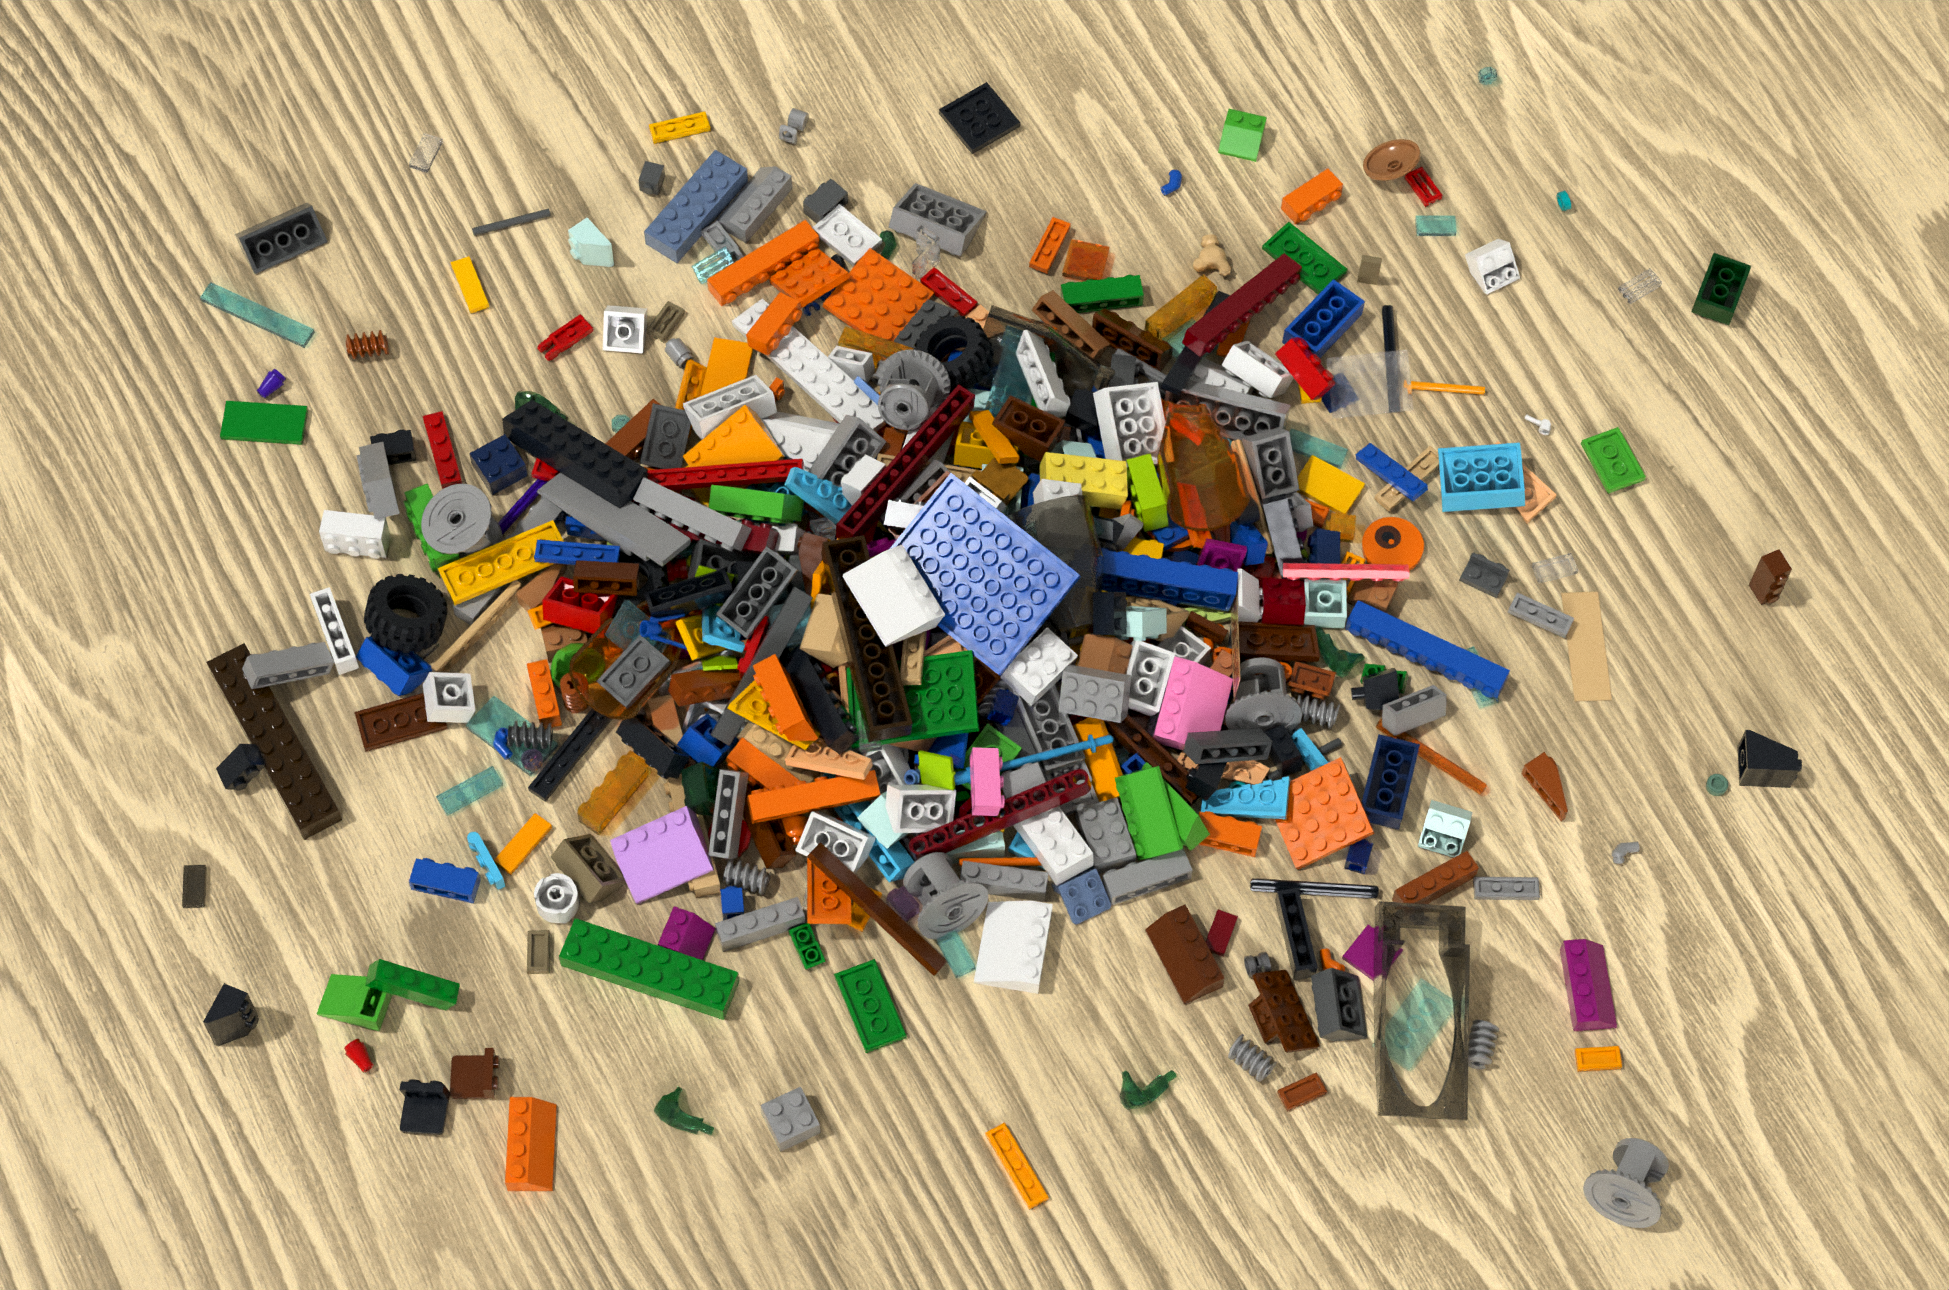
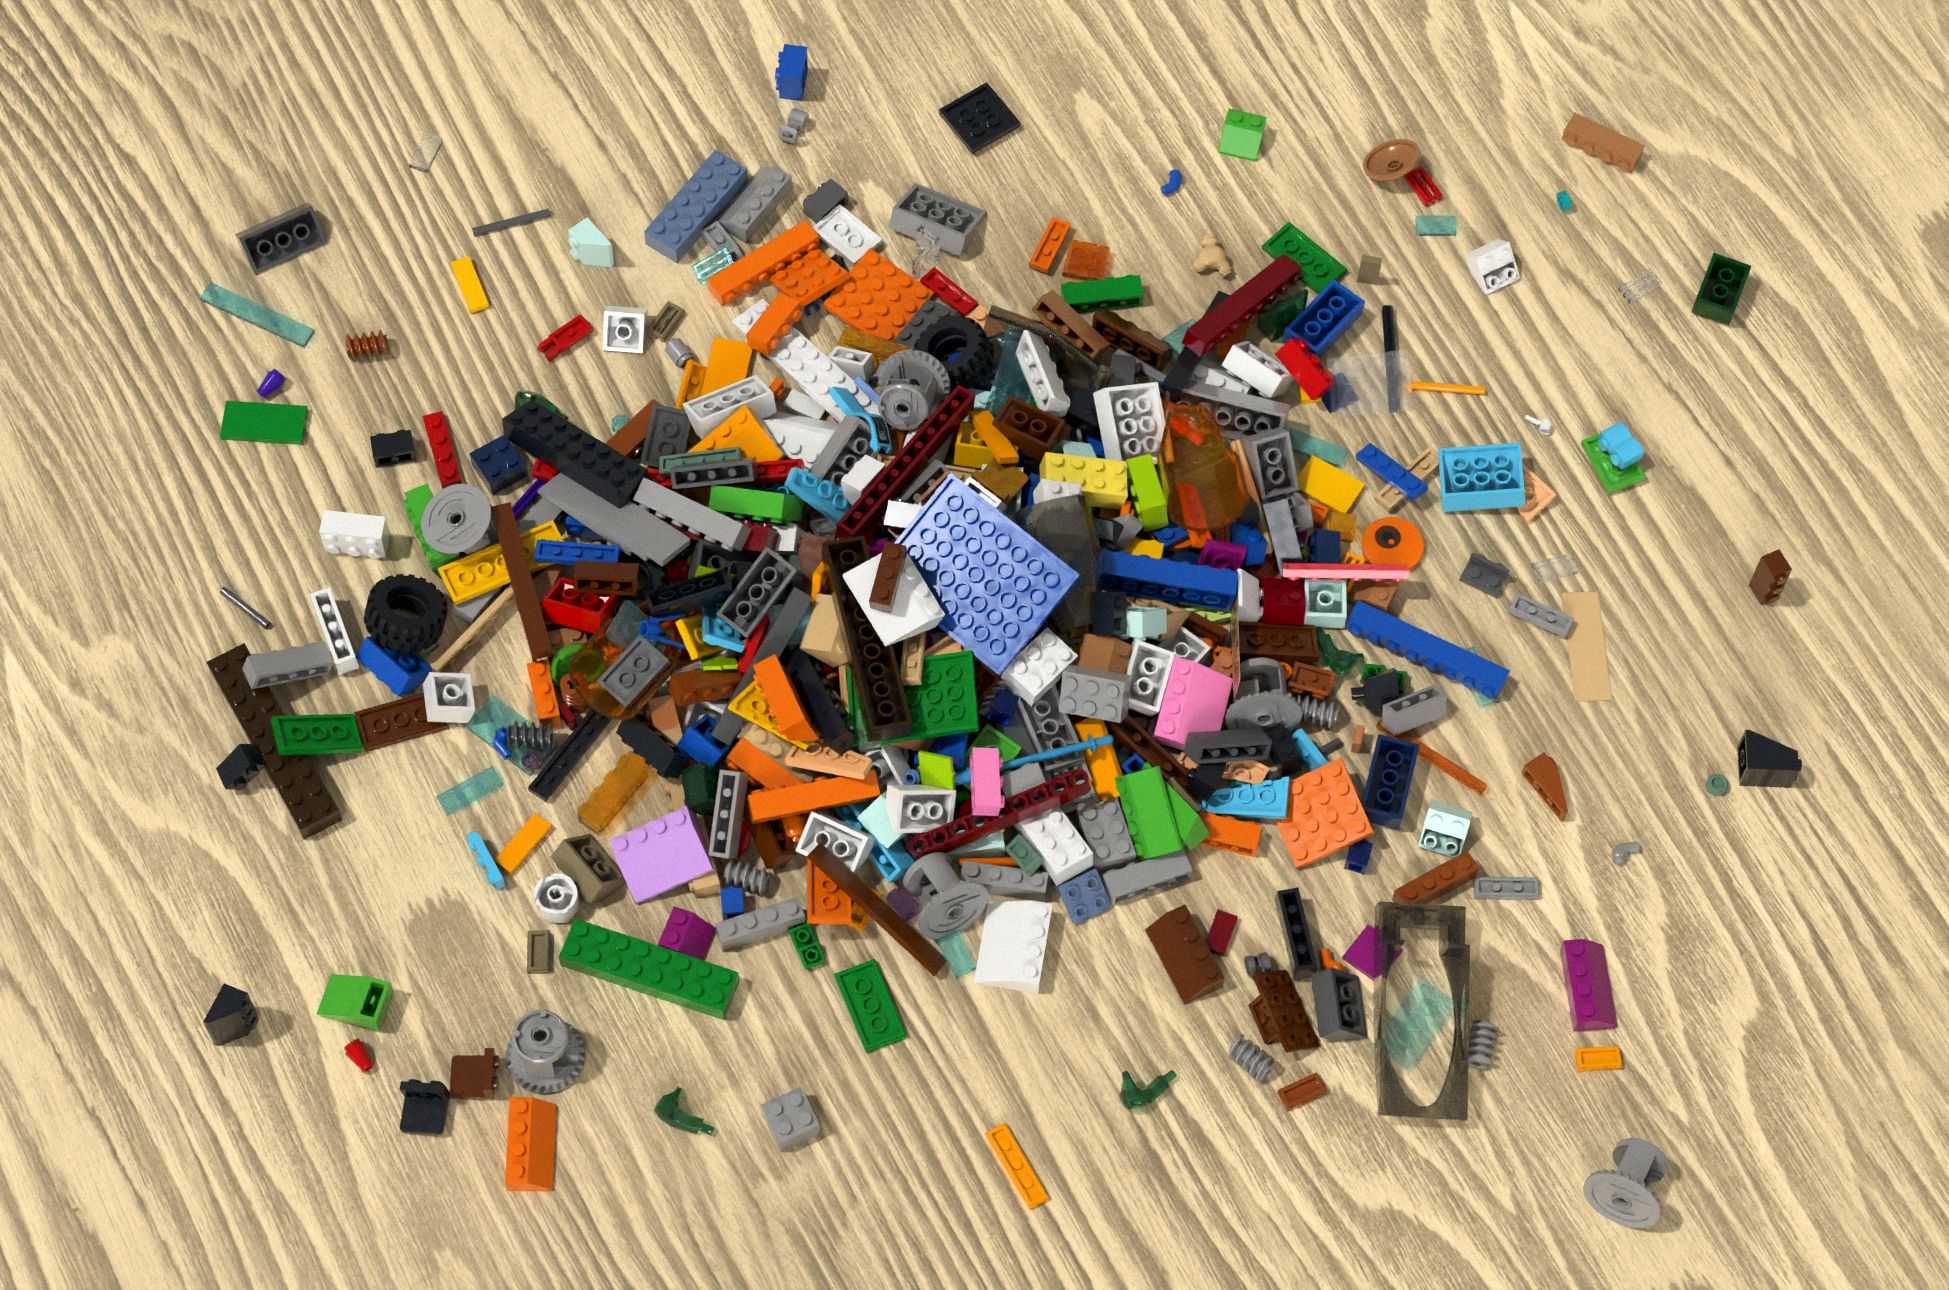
(194, 886): clear smoke tile -> none
(245, 608): none -> dark grey bar
(316, 734): none -> green tile
(377, 480): light grey brick -> none
(412, 984): green brick -> none
(444, 880): blue brick -> none
(521, 581): none -> reddish brown tile
(544, 1052): none -> light grey piece
(567, 716): none -> dark red tile
(651, 178): dark grey brick -> none
(669, 461): none -> sand green tile
(679, 127): yellow tile -> none
(714, 472): none -> dark grey brick
(792, 72): none -> blue brick
(803, 405): none -> white tile
(851, 407): none -> medium azure piece
(888, 577): none -> reddish brown brick
(890, 243): clear green arm -> none
(1024, 854): none -> sand green plate
(1181, 307): clear yellow brick -> none
(1184, 793): none -> dark tan tile
(1276, 319): none -> clear green slope
(1312, 196): orange brick -> none
(1315, 888): black axle -> none
(1357, 741): none -> nougat tile
(1487, 75): clear light blue tile -> none
(1603, 142): none -> medium nougat brick
(1620, 445): none -> medium azure brick

